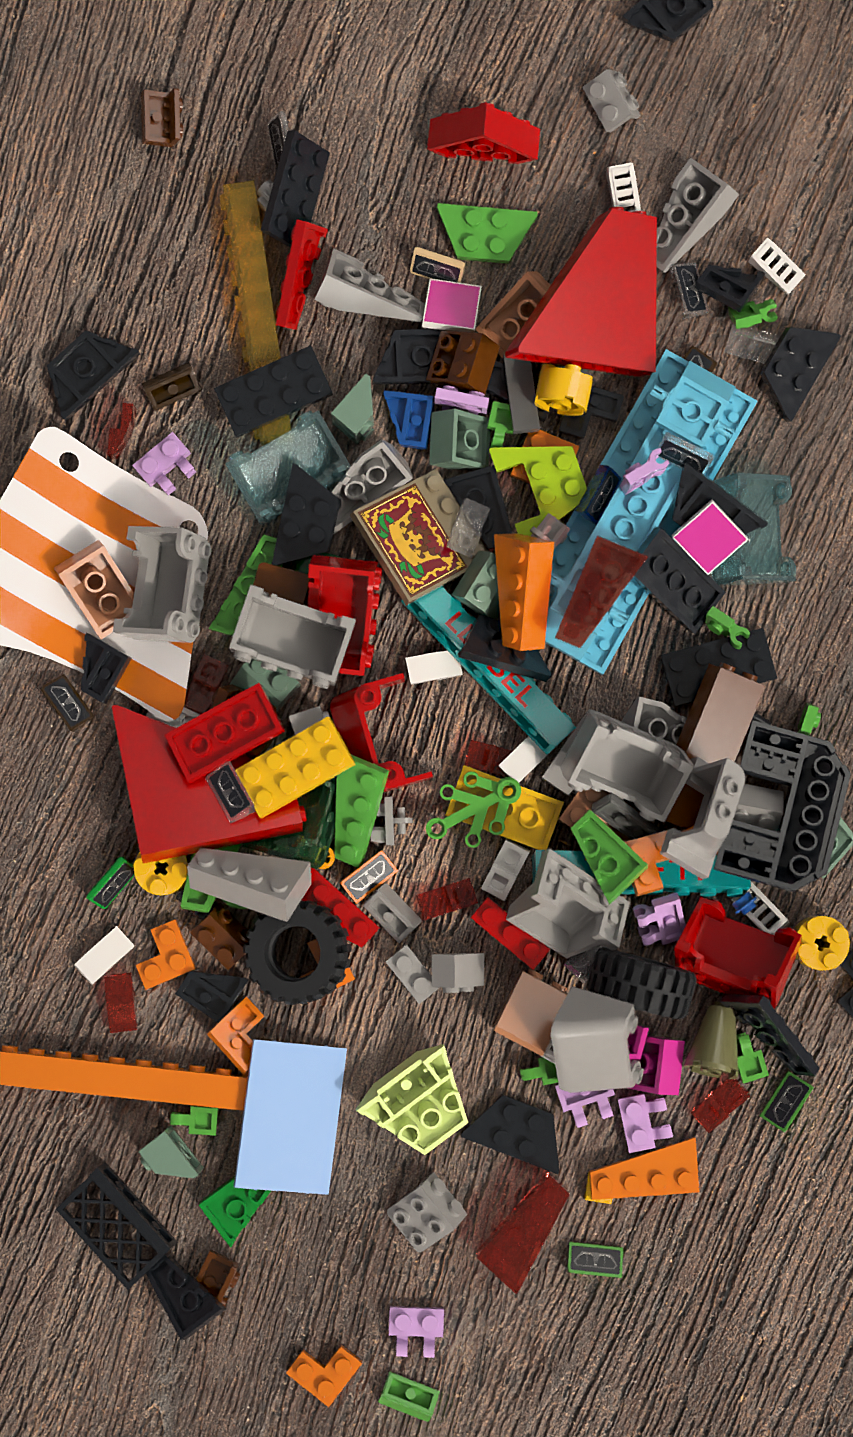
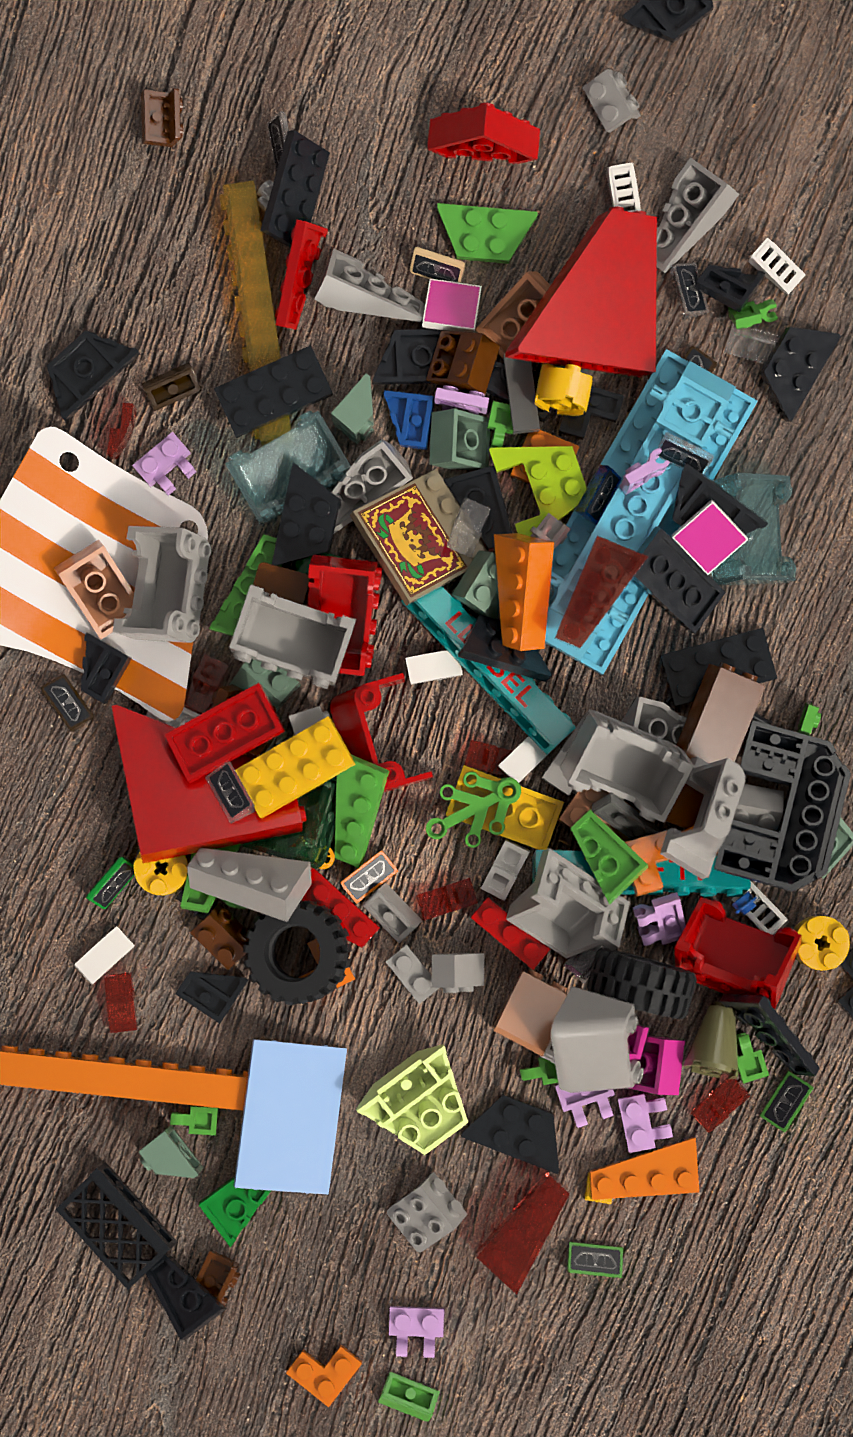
(173, 957): orange plate -> none
(232, 1031): orange plate -> none
(386, 833): light grey hips -> none
(723, 624): bright green plate -> none

